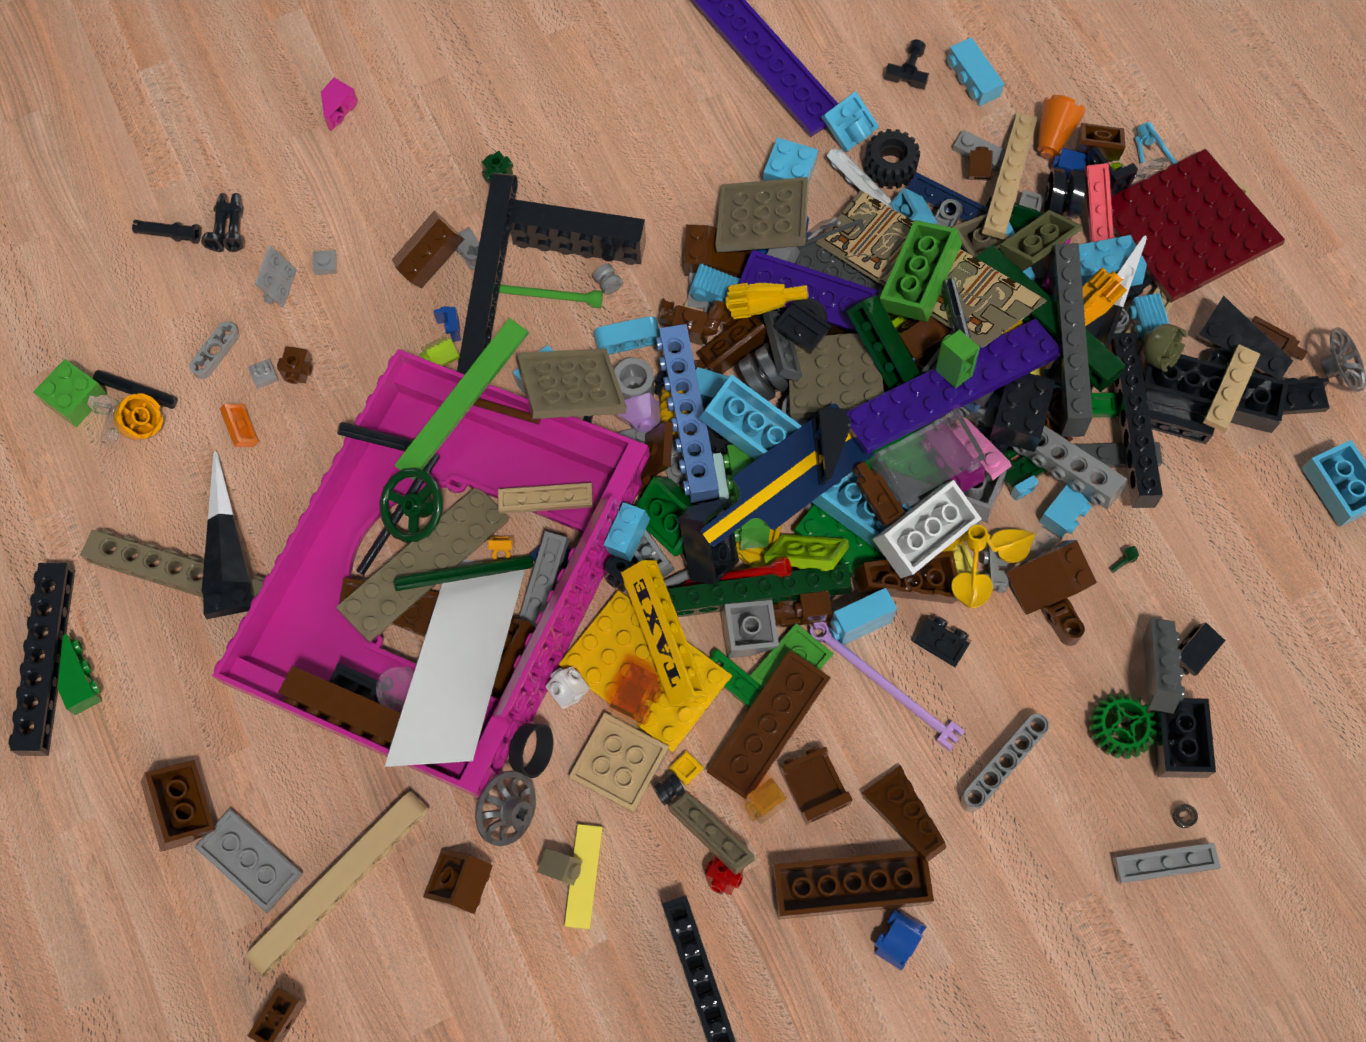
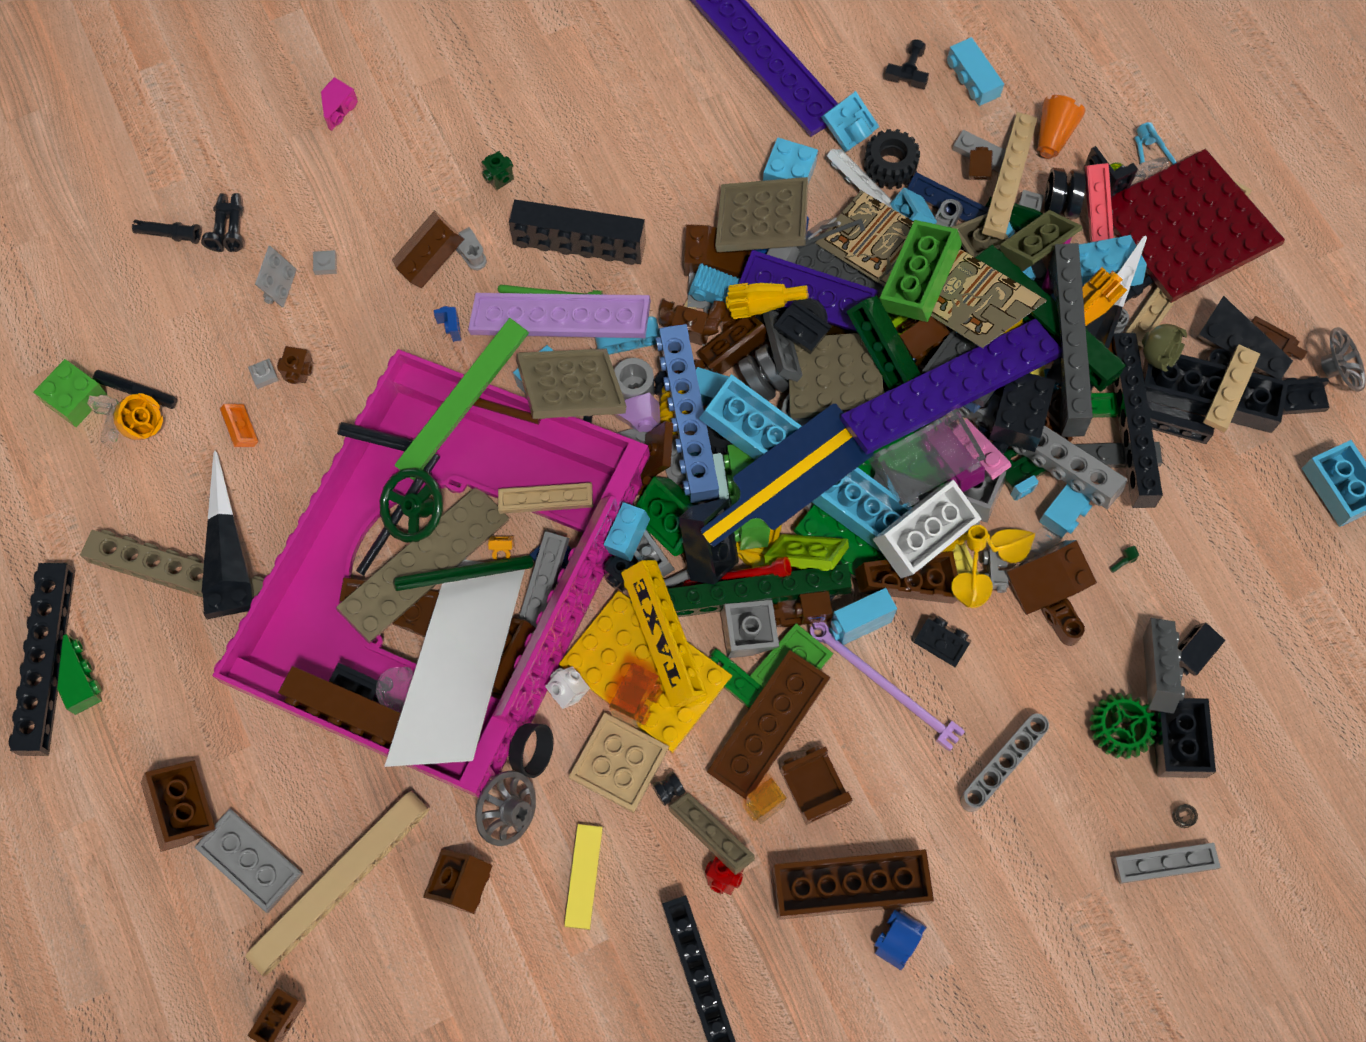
(215, 360): light grey beam -> none
(440, 351): lime brick -> none
(488, 269): black beam -> none
(560, 866): dark tan brick -> none
(562, 314): none -> lavender plate
(606, 277): light grey wheel -> none
(686, 768): yellow tile -> none
(830, 433): black slope -> none
(878, 494): reddish brown hinge -> none
(901, 808): reddish brown wing -> none
(955, 307): black axle -> none
(957, 358): bright green brick -> none
(1070, 160): blue brick -> none
(1107, 139): reddish brown slope -> none
(1147, 314): medium azure brick -> none

